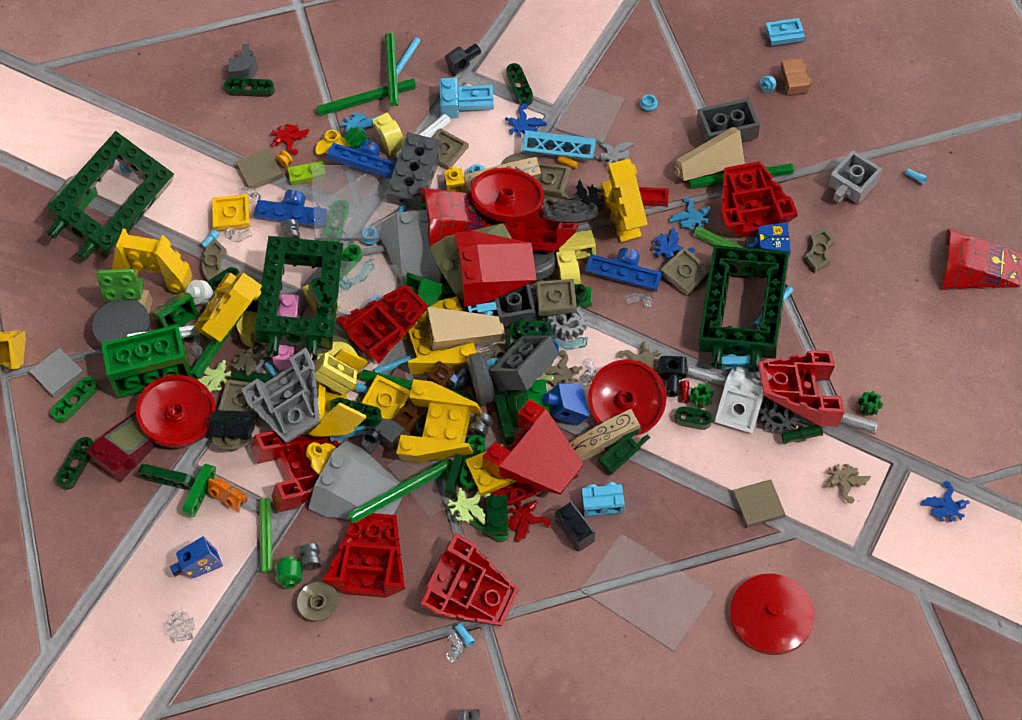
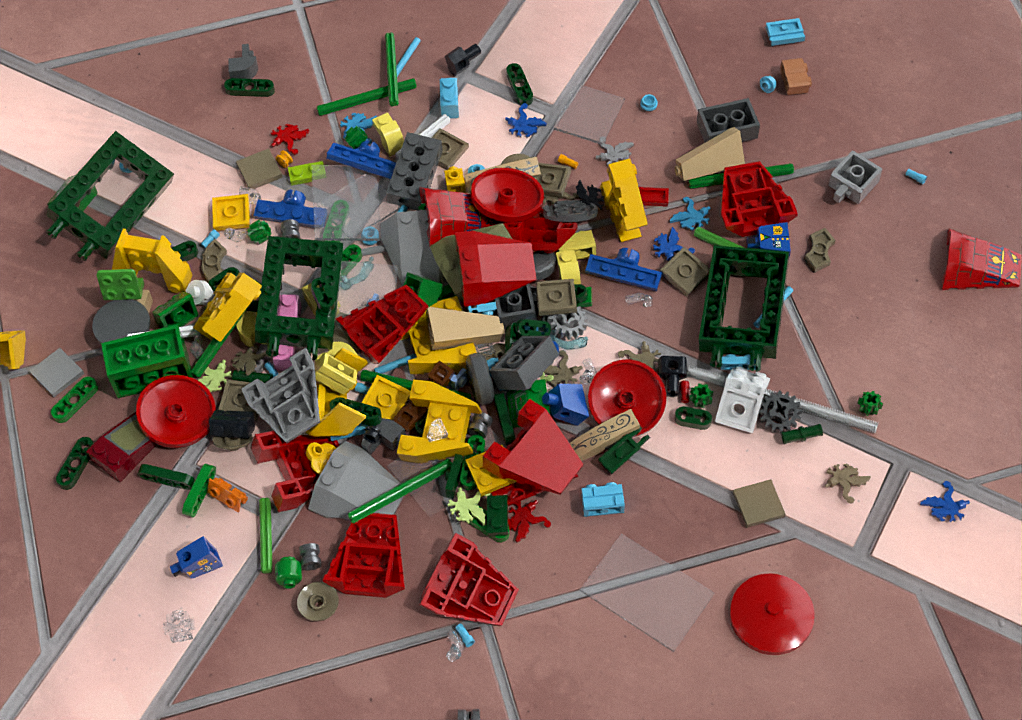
(185, 254): none -> dark green beam
(259, 231): none -> green gear
(330, 136): yellow plate -> none
(437, 430): none -> clear tile
(475, 97): medium azure plate -> none
(559, 141): medium azure fence -> none
(575, 526): black brick -> none
(794, 386): red wedge -> none

